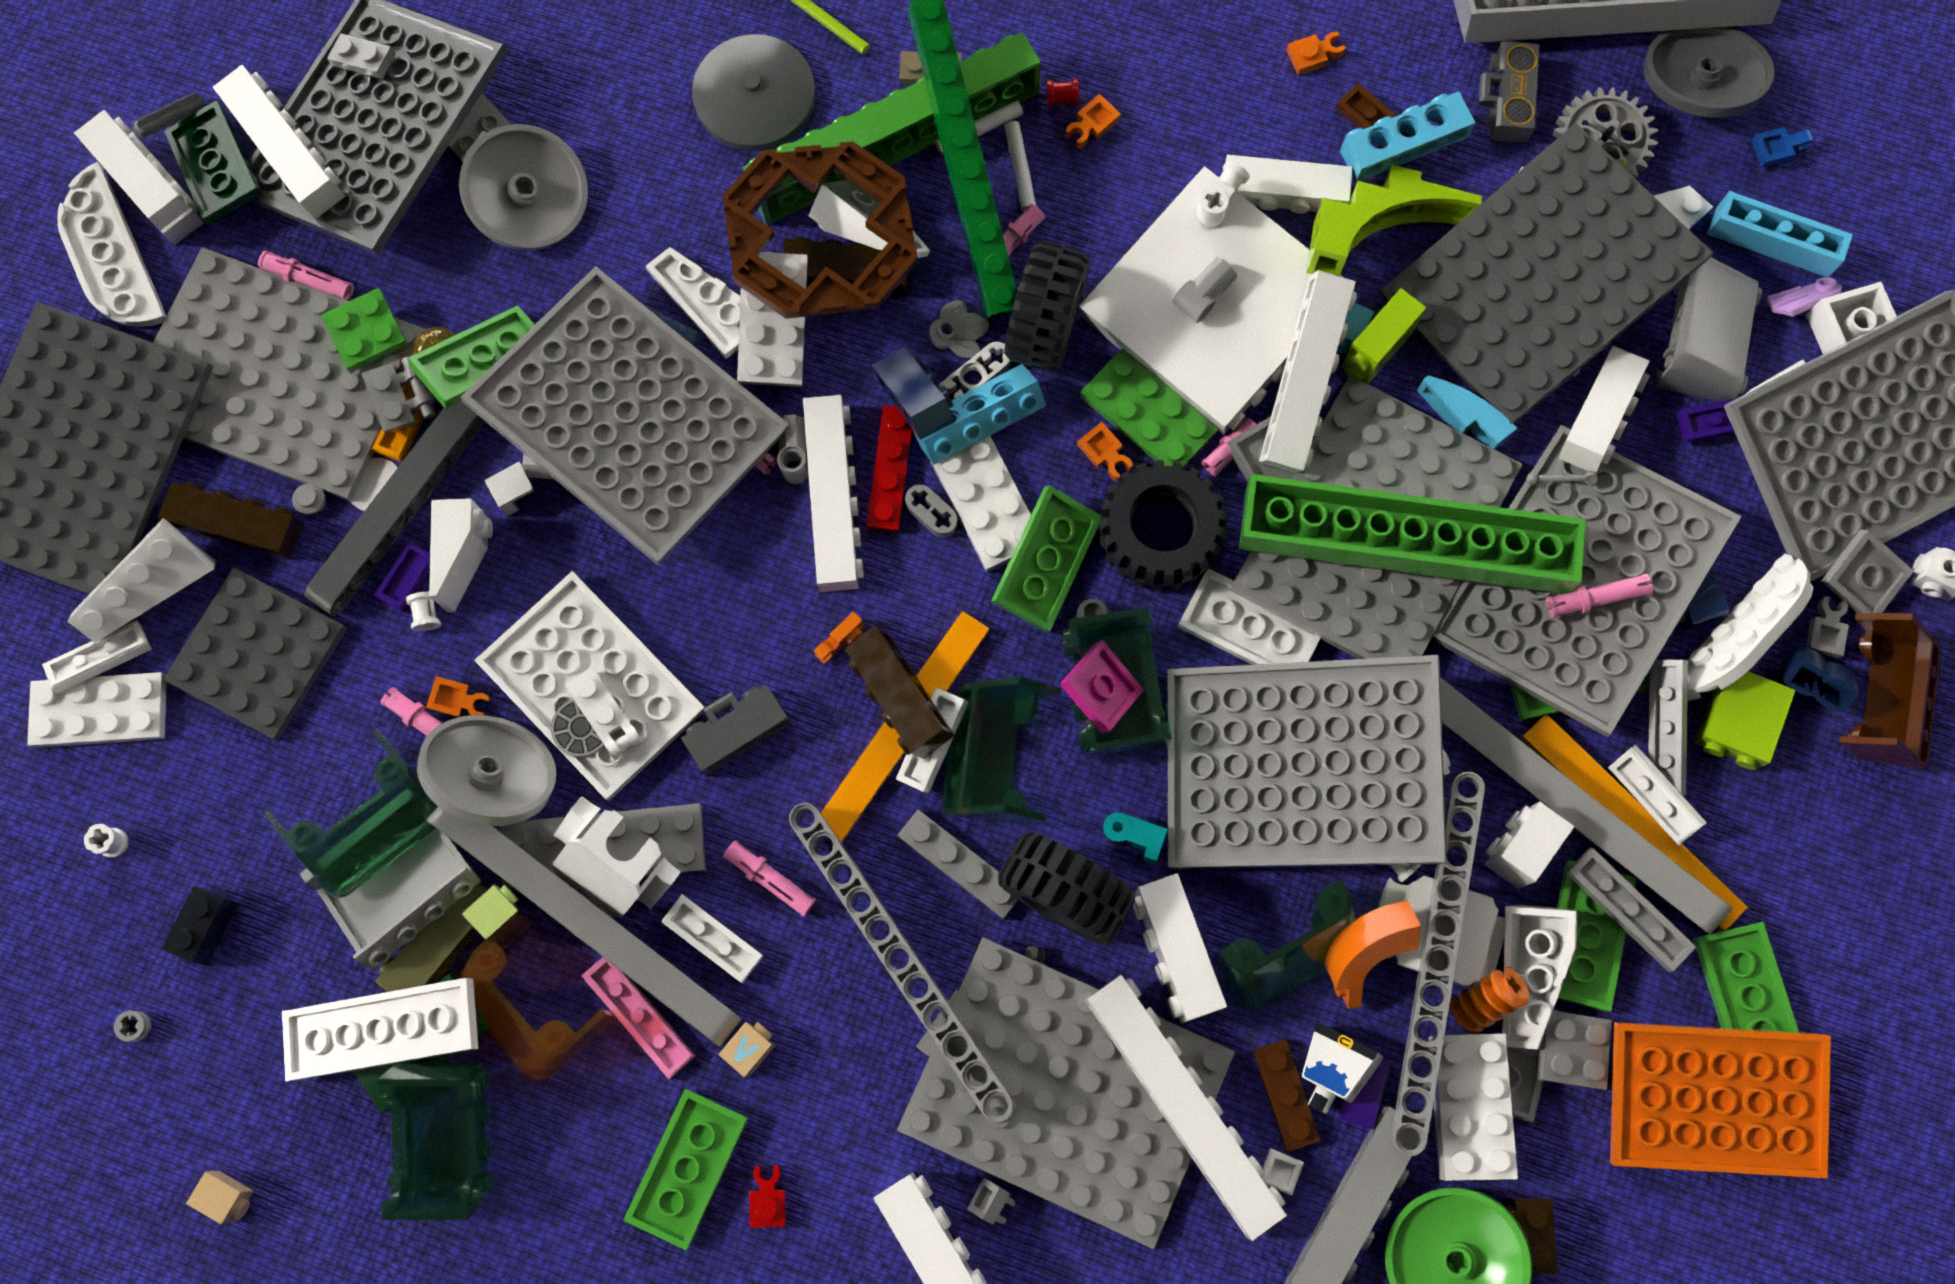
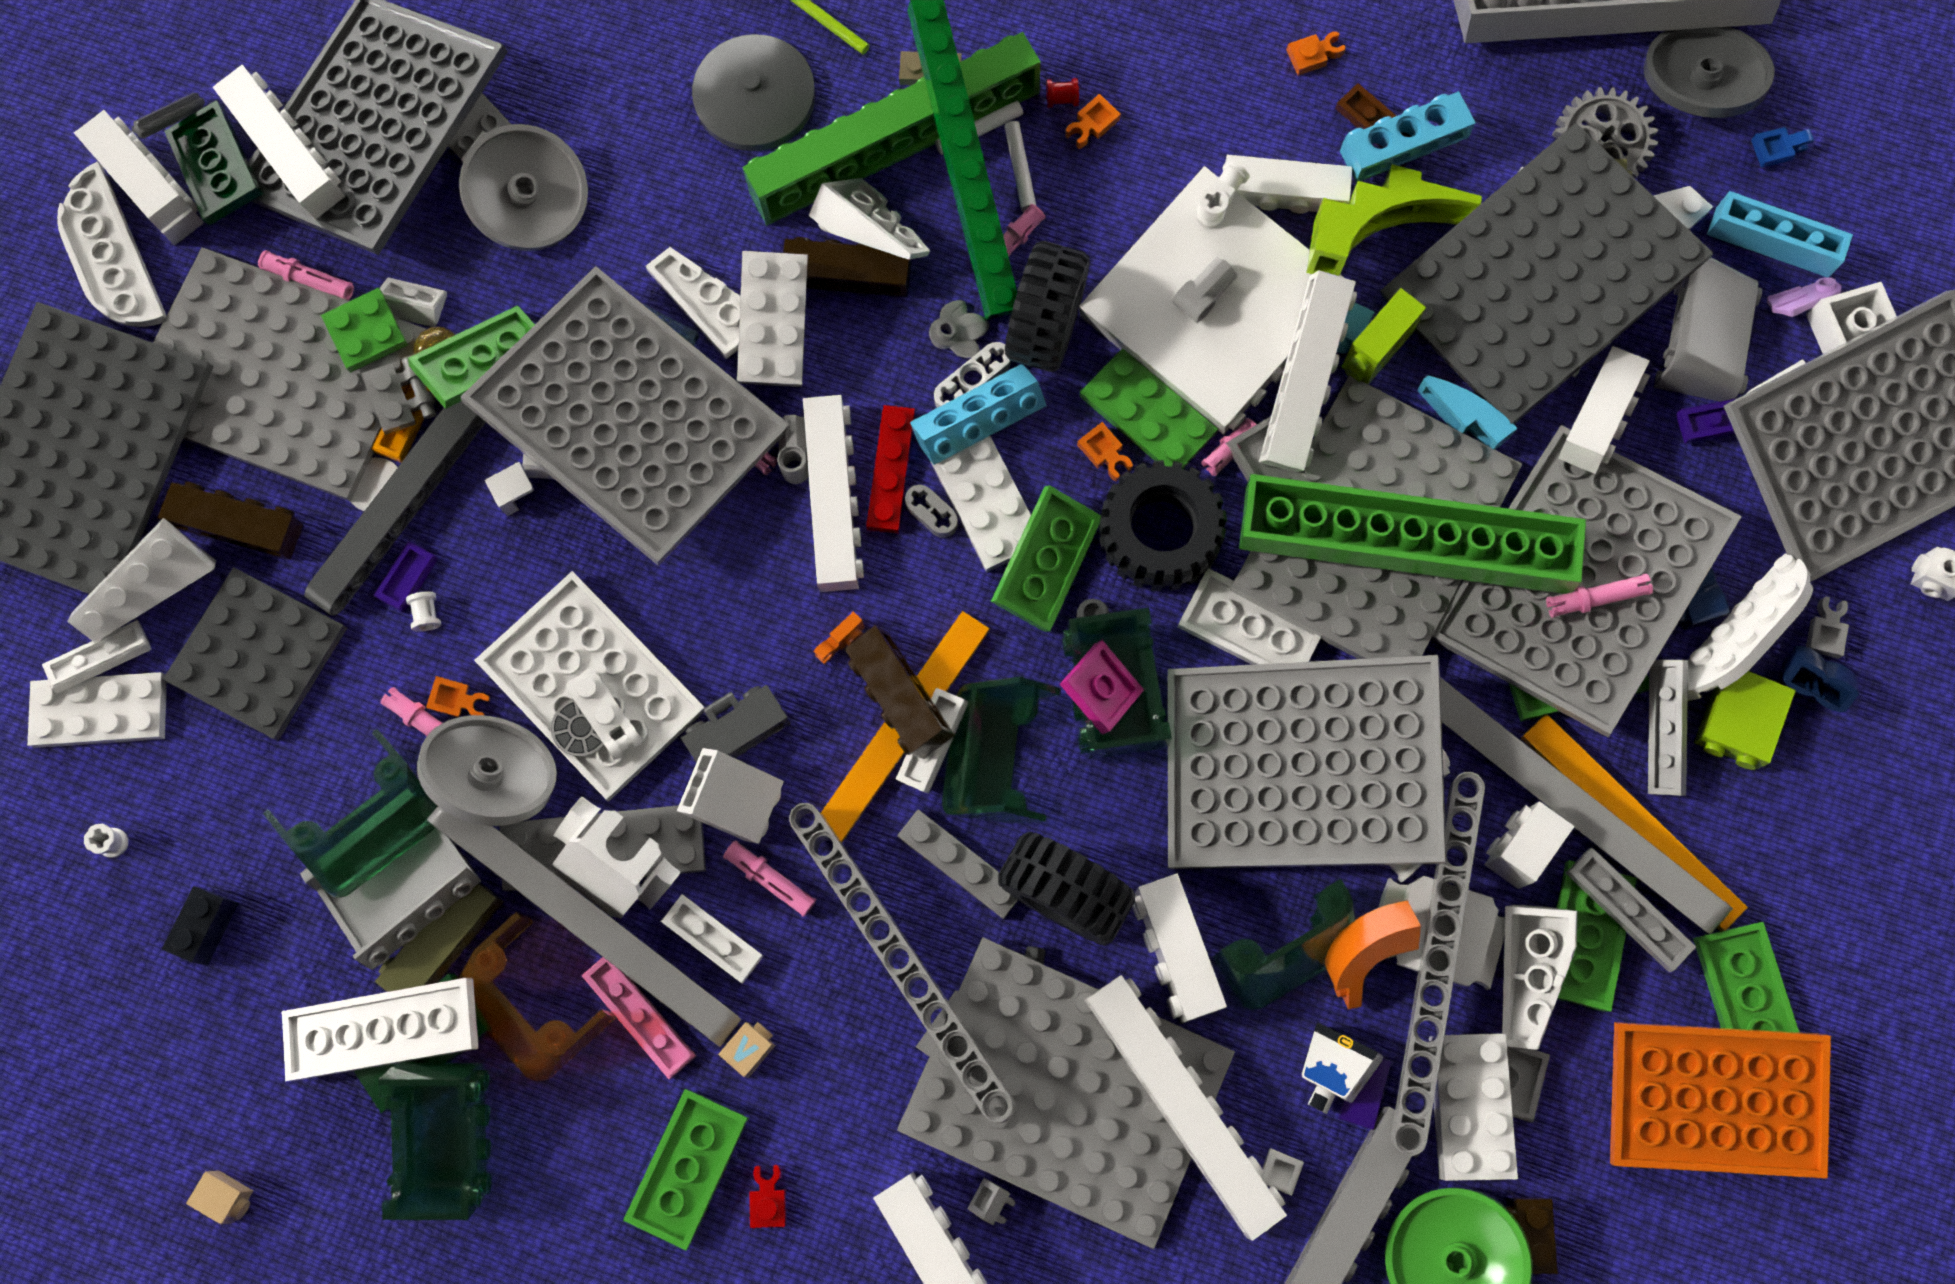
(143, 1026): light grey bush -> none
(308, 499): light grey plate -> none
(361, 56): light grey plate -> none
(414, 301): none -> white slope
(456, 548): white slope -> none
(491, 910): yellowish green brick -> none
(731, 796): none -> white brick
(829, 291): reddish brown plate -> none
(914, 392): dark blue brick -> none
(1140, 834): teal leg -> none
(1286, 1095): reddish brown plate -> none
(1489, 1000): orange piece -> none
(1516, 91): dark grey piece -> none
(1575, 1051): light grey plate -> none
(1589, 478): light grey hinge -> none
(1657, 795): white tile -> none
(1867, 574): light grey plate -> none
(1899, 691): reddish brown windscreen -> none

